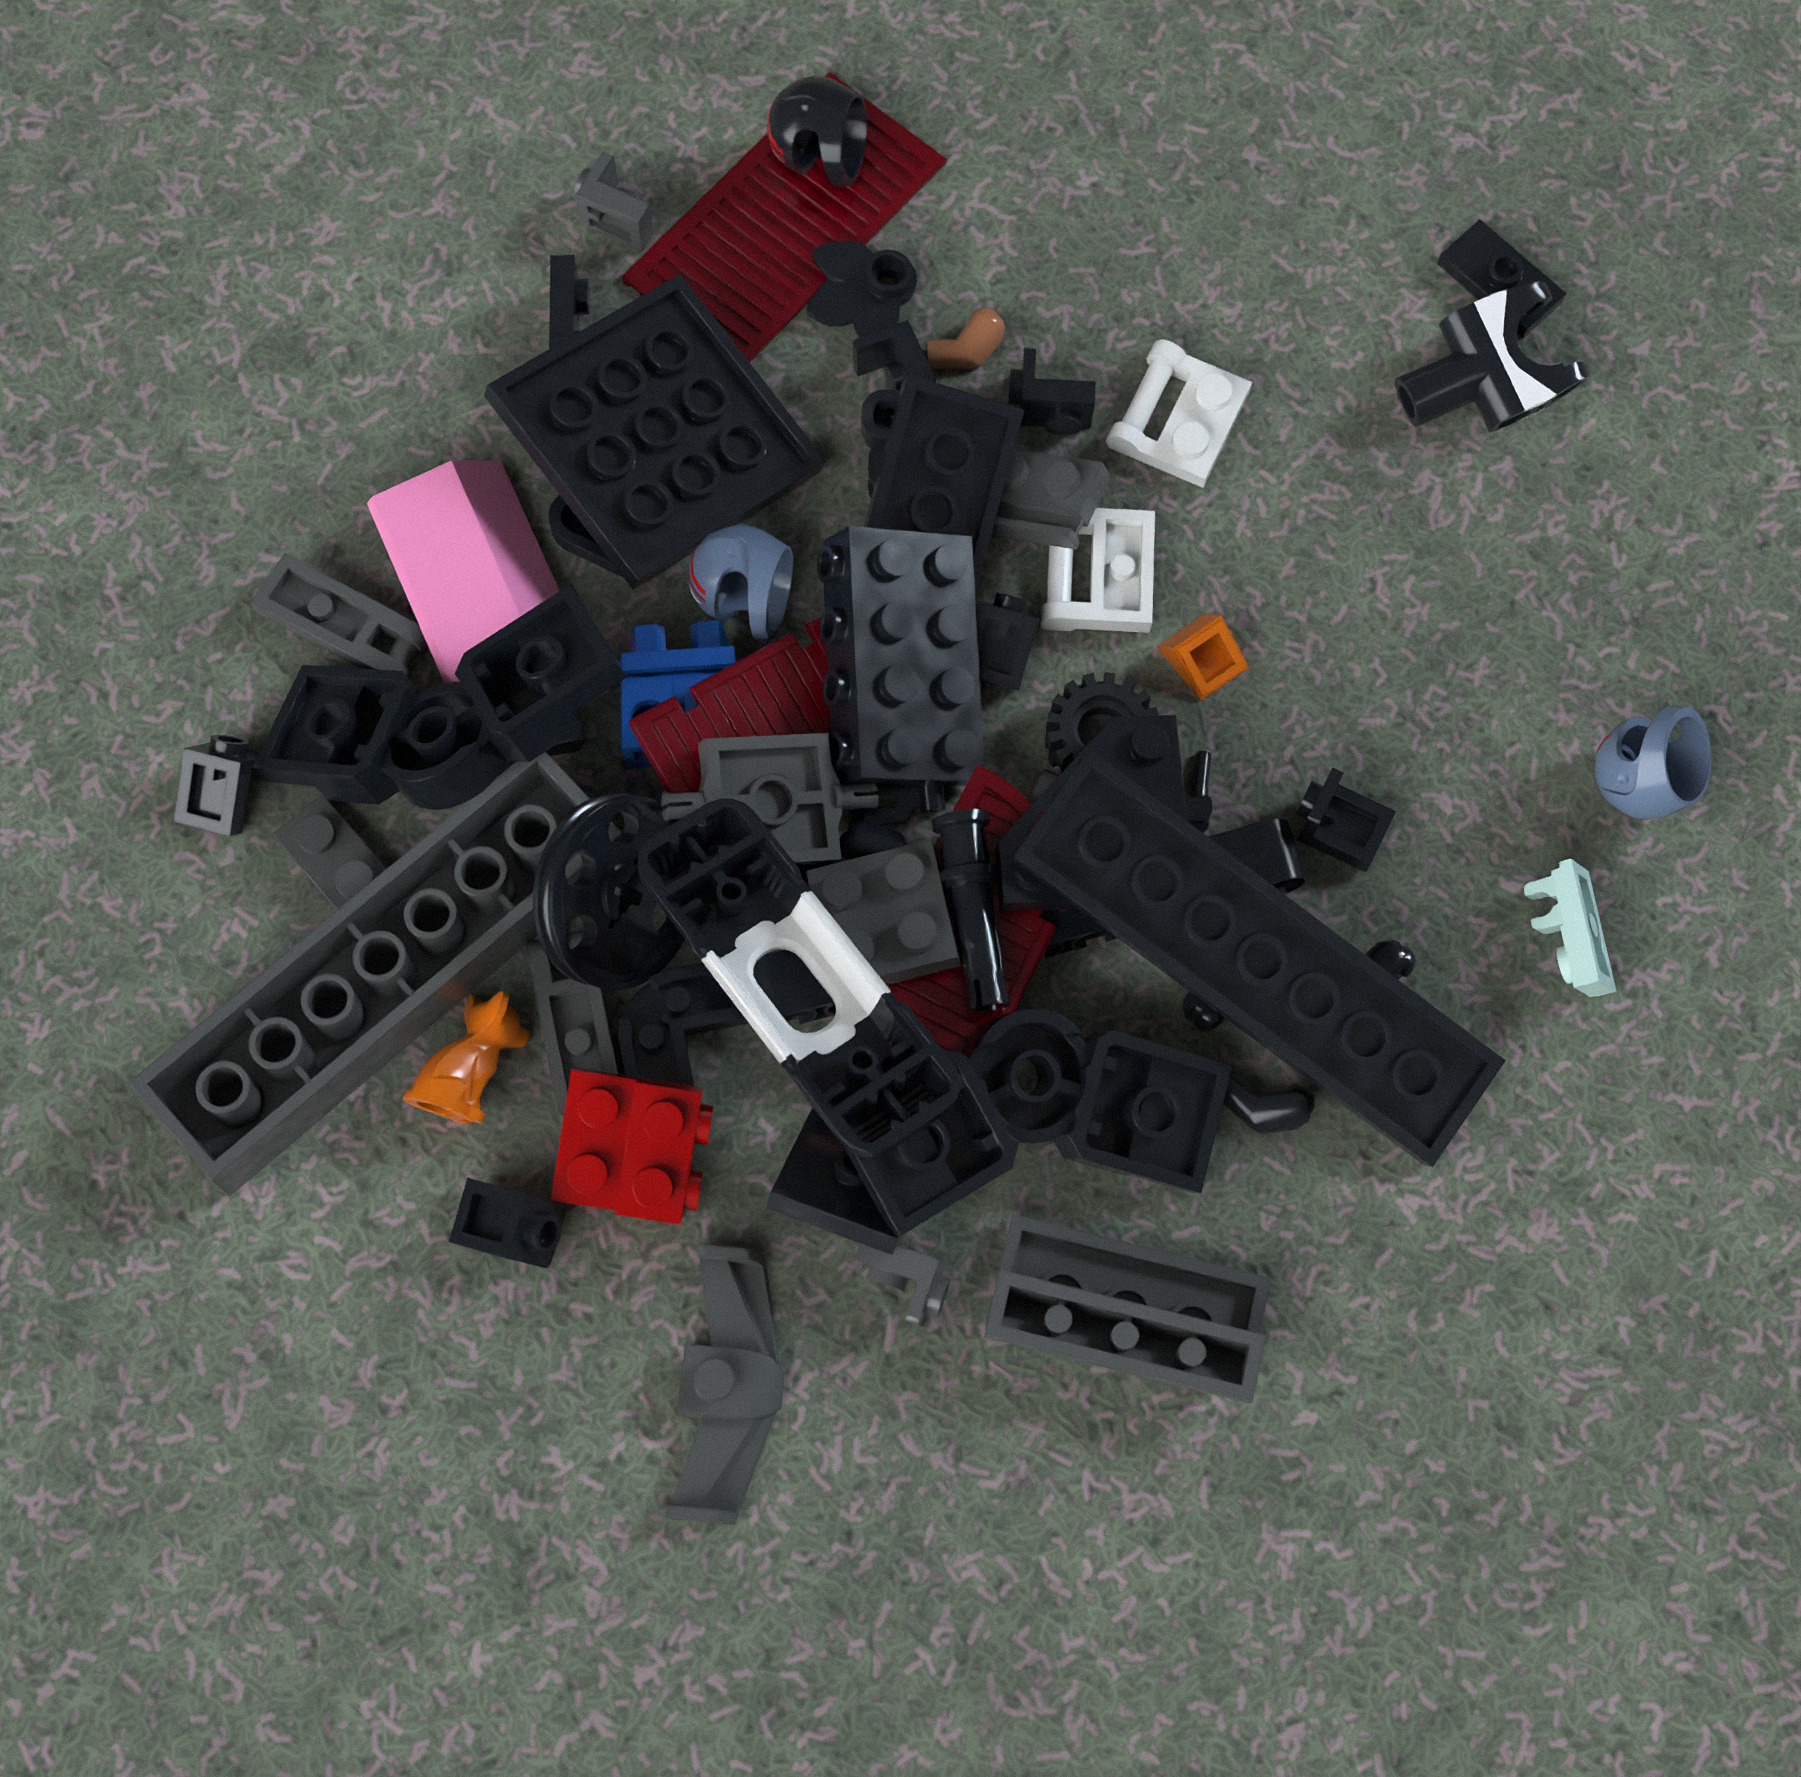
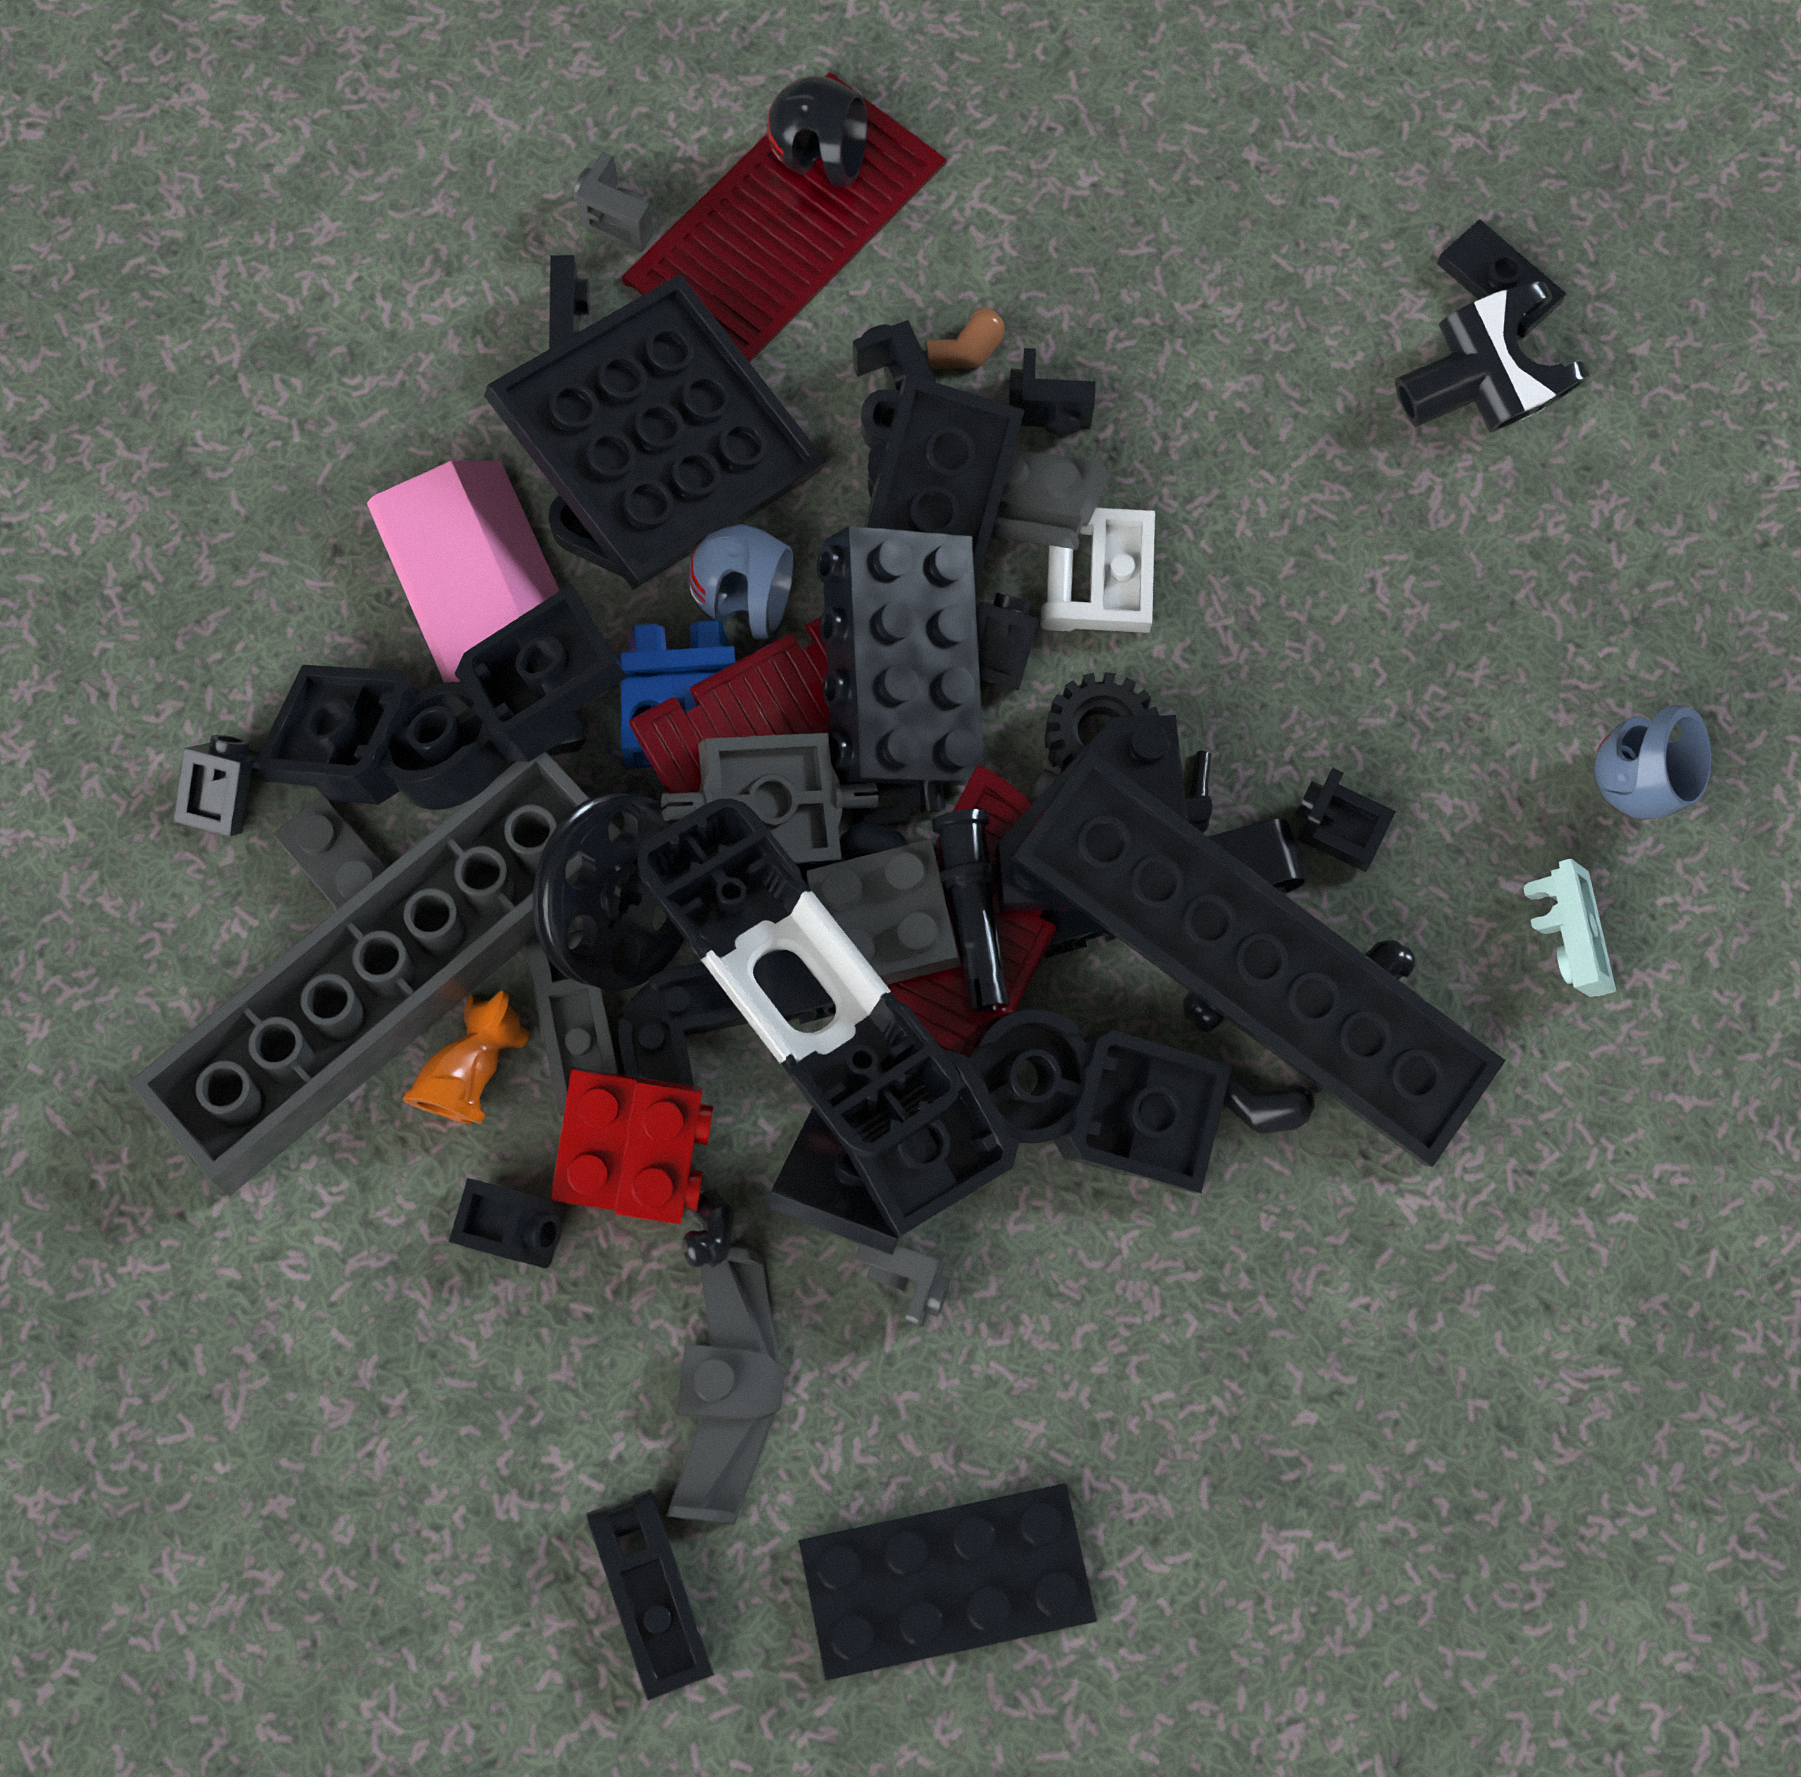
(337, 617): dark grey plate -> none
(650, 1598): none -> black plate
(714, 1241): none -> black arm
(853, 286): black plate -> none
(946, 1581): none -> black plate
(1130, 1308): dark grey slope -> none
(1197, 423): white plate -> none
(1204, 654): orange slope -> none

